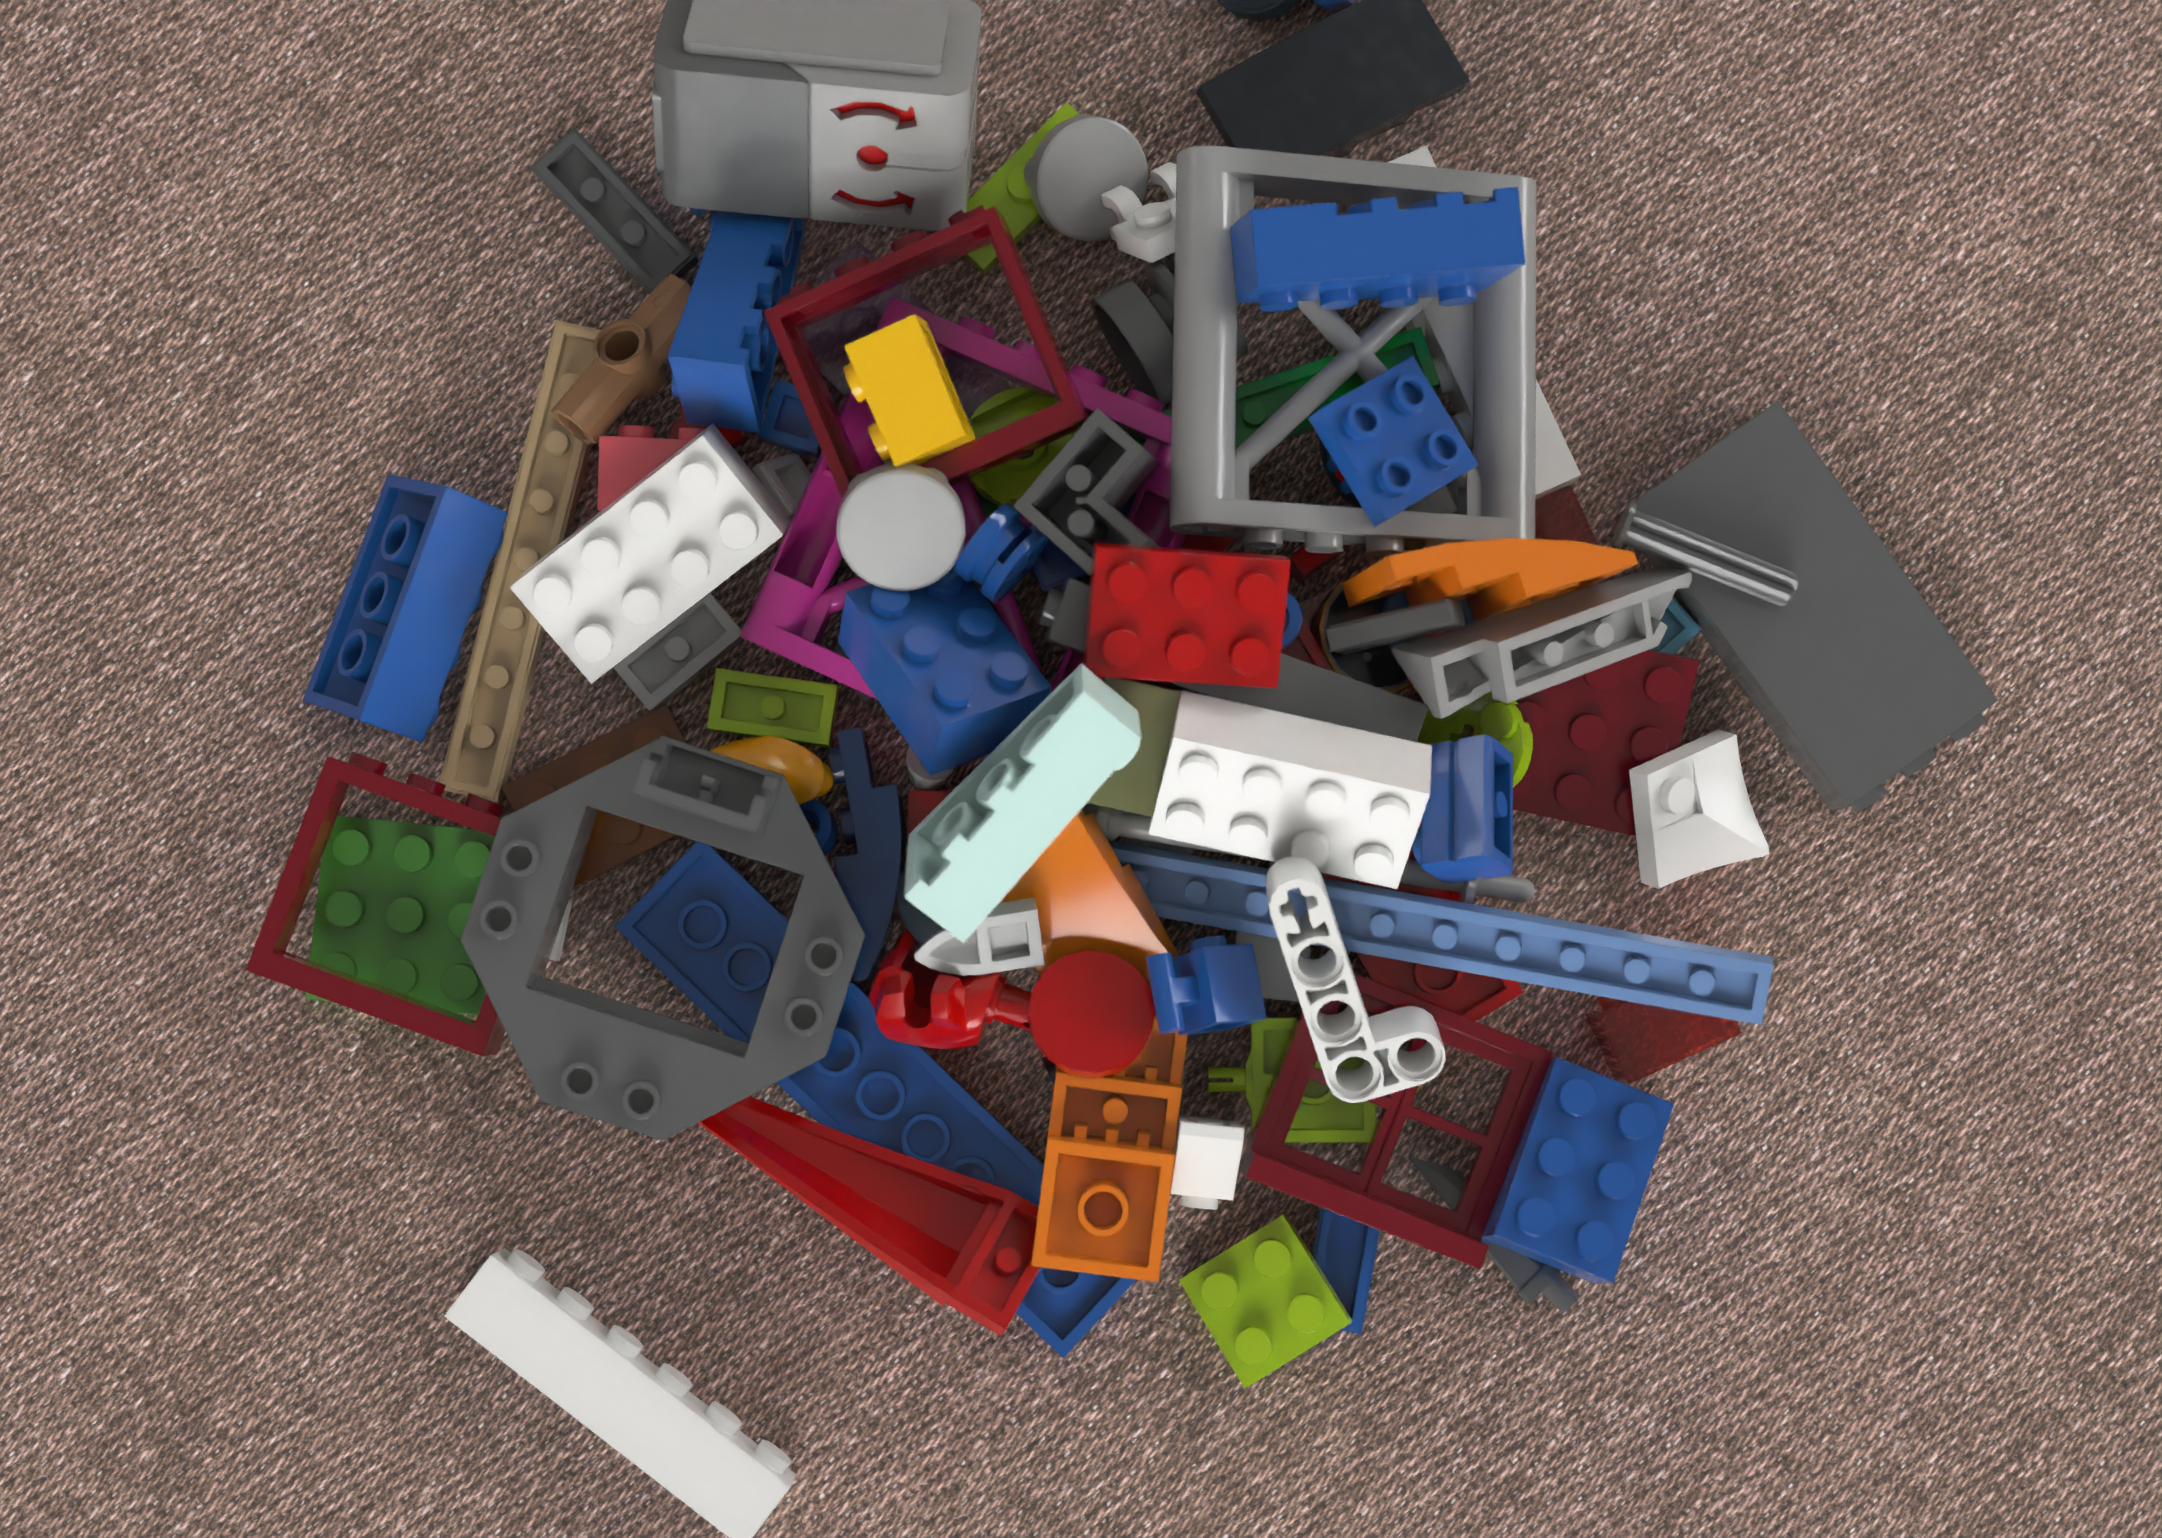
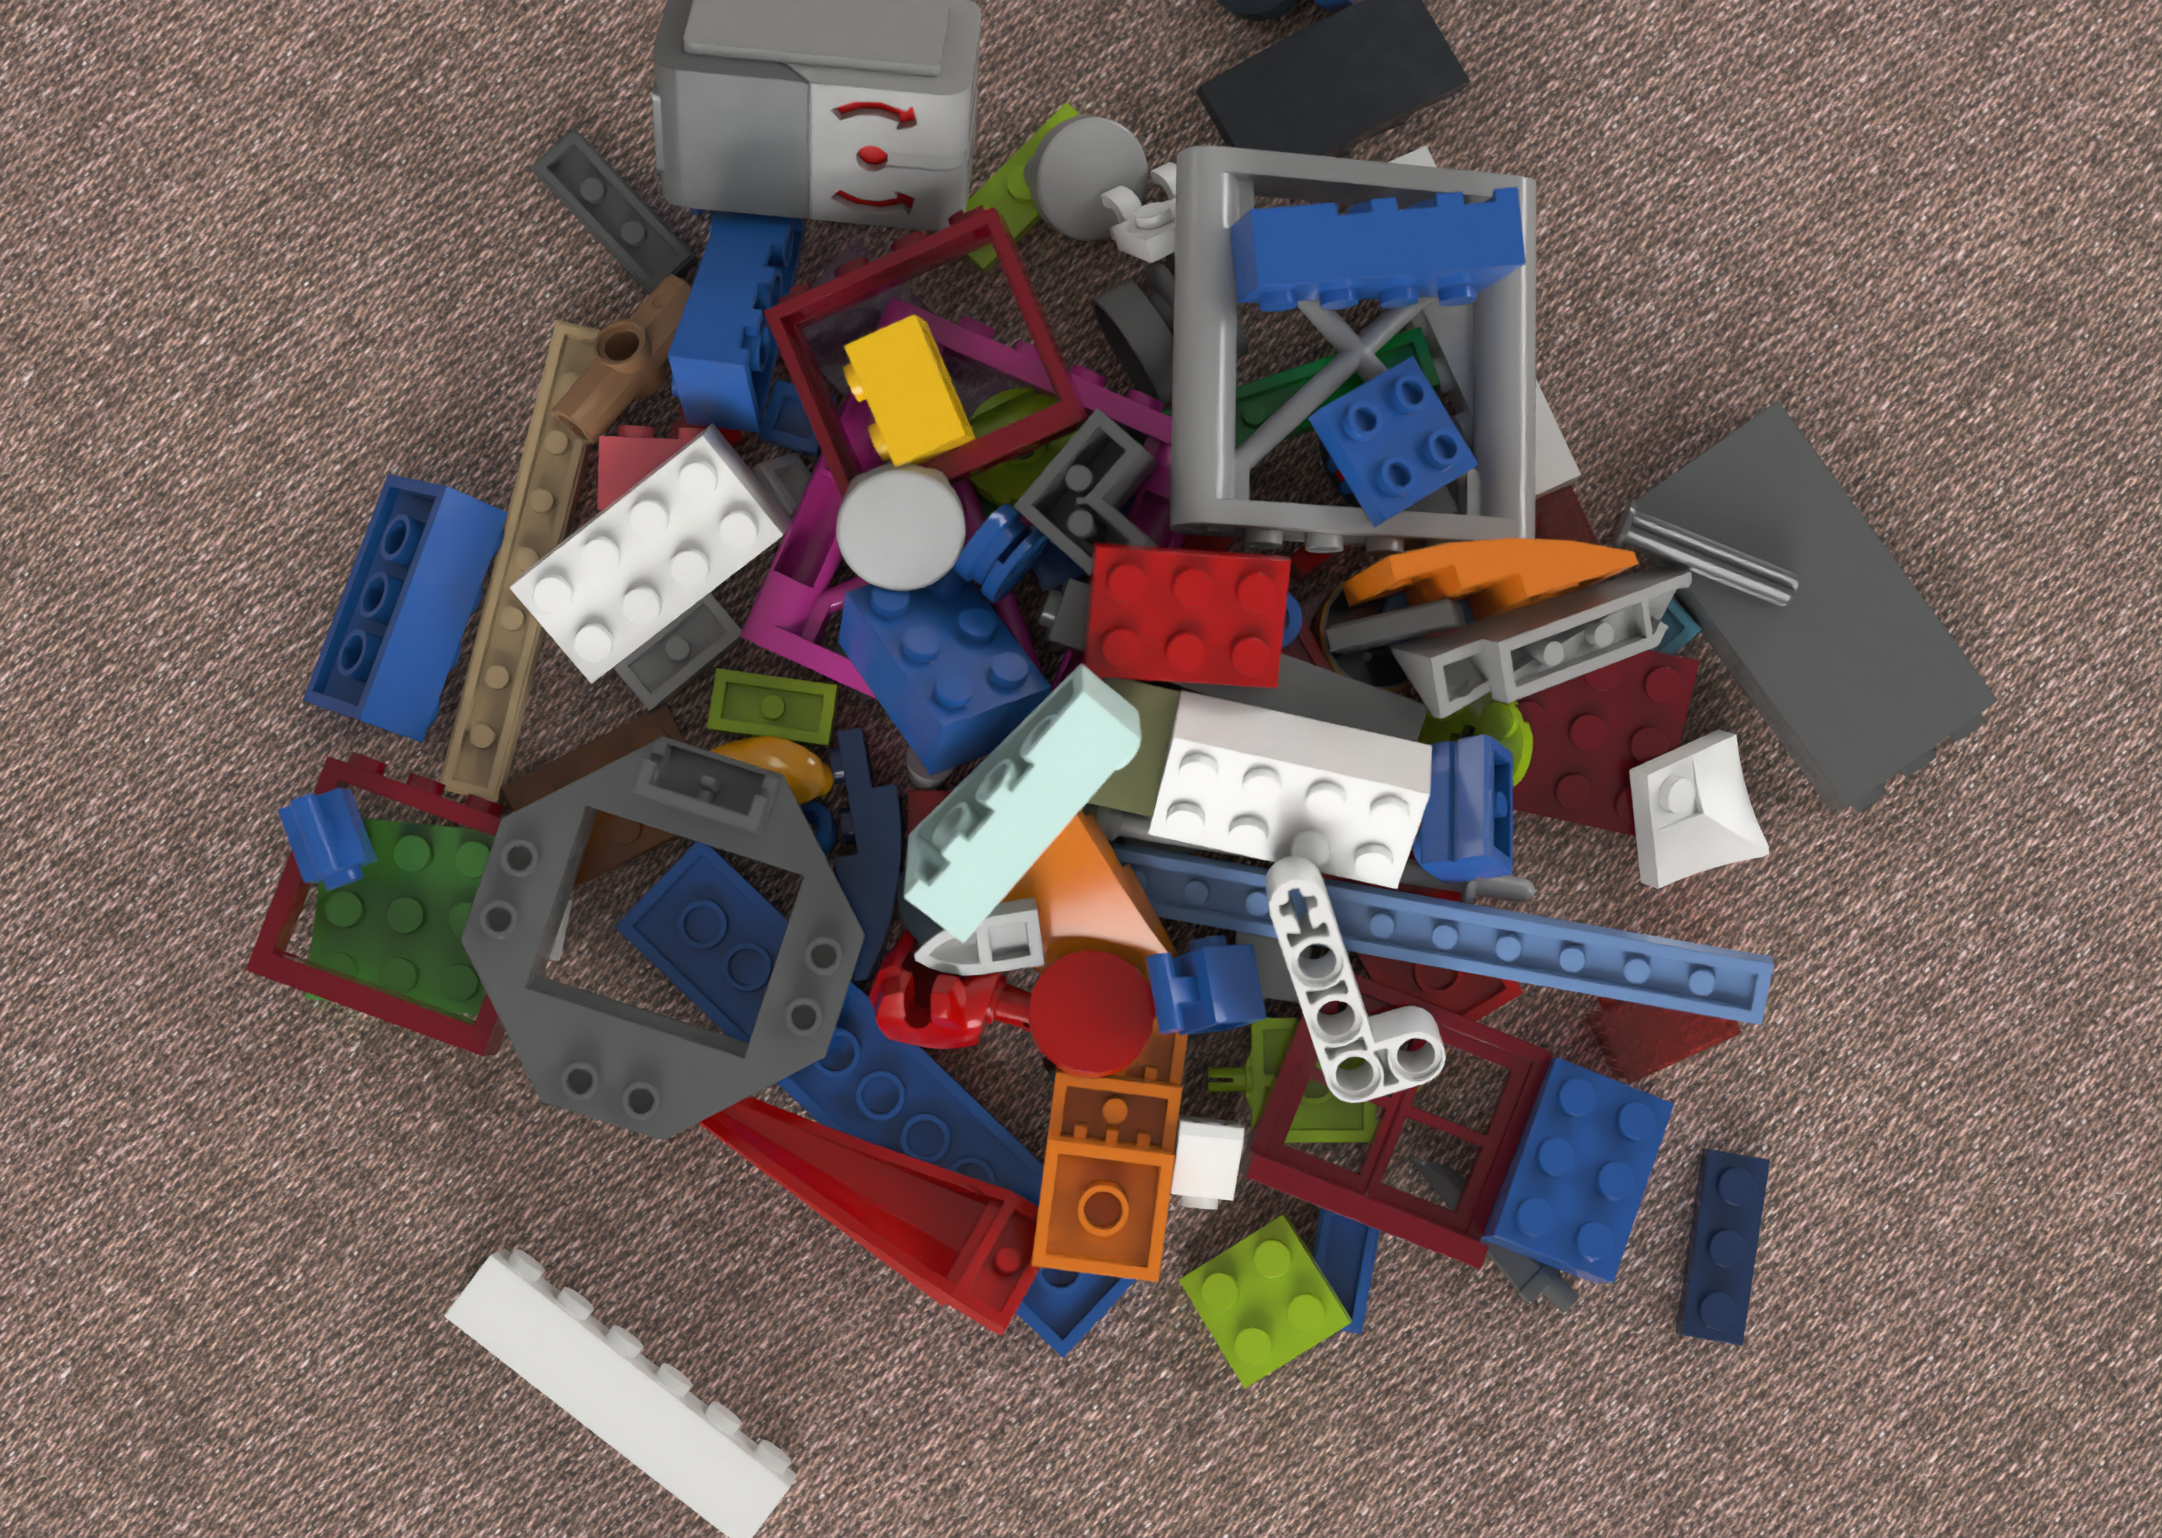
(328, 837): none -> blue brick
(1722, 1246): none -> dark blue plate

